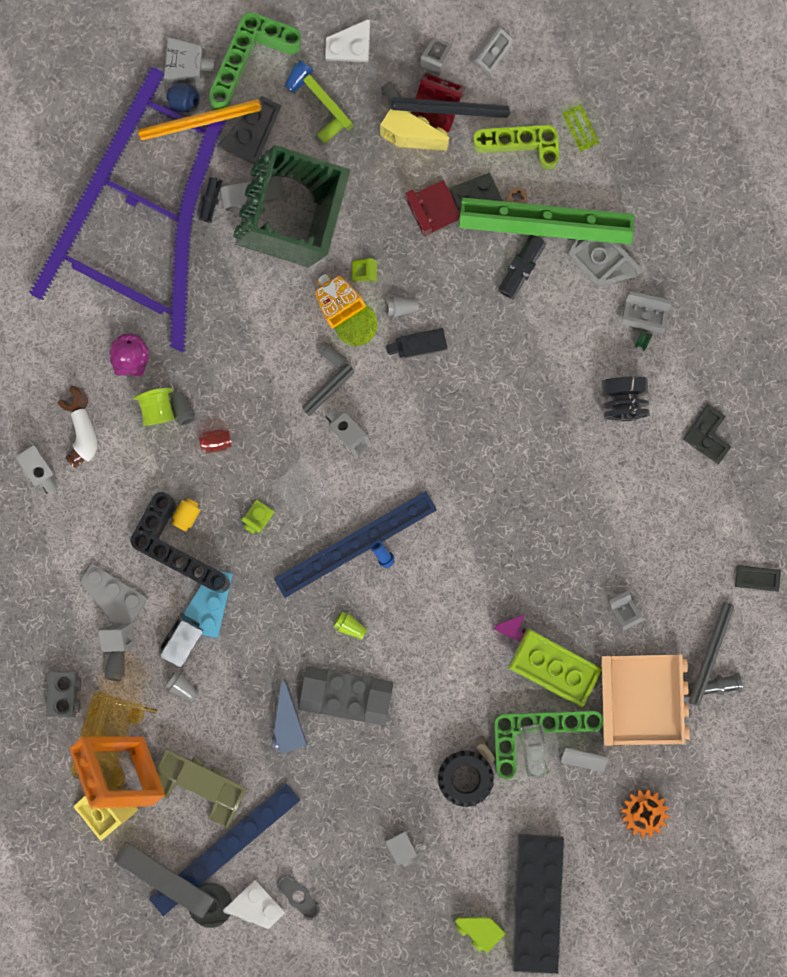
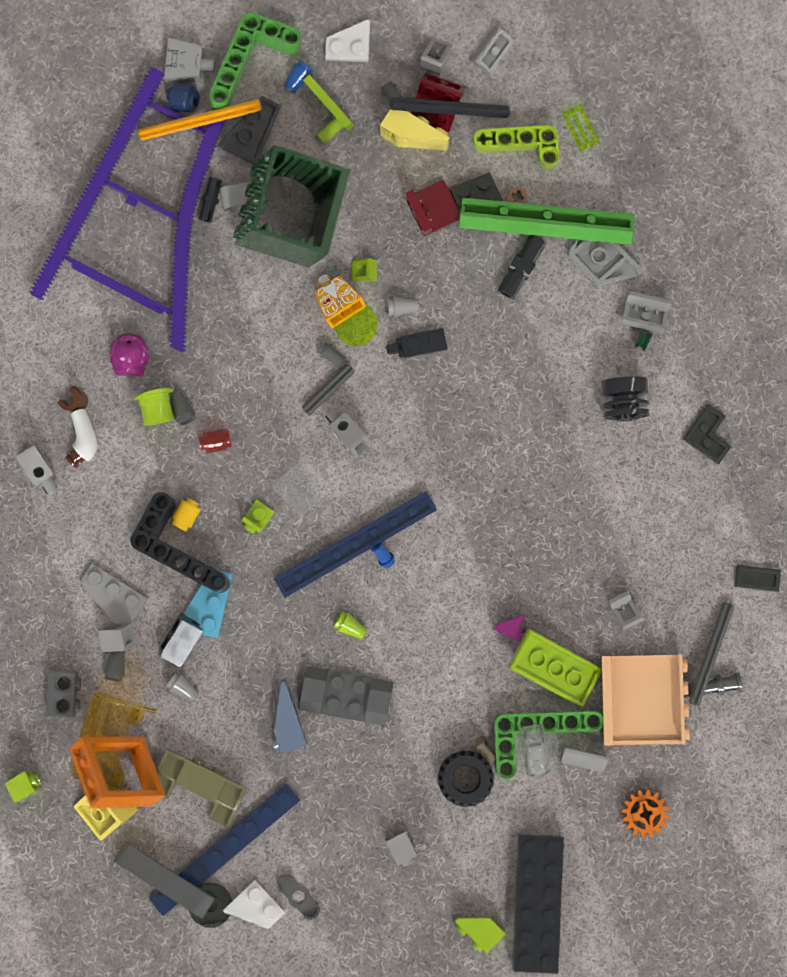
(24, 785): none -> lime slope

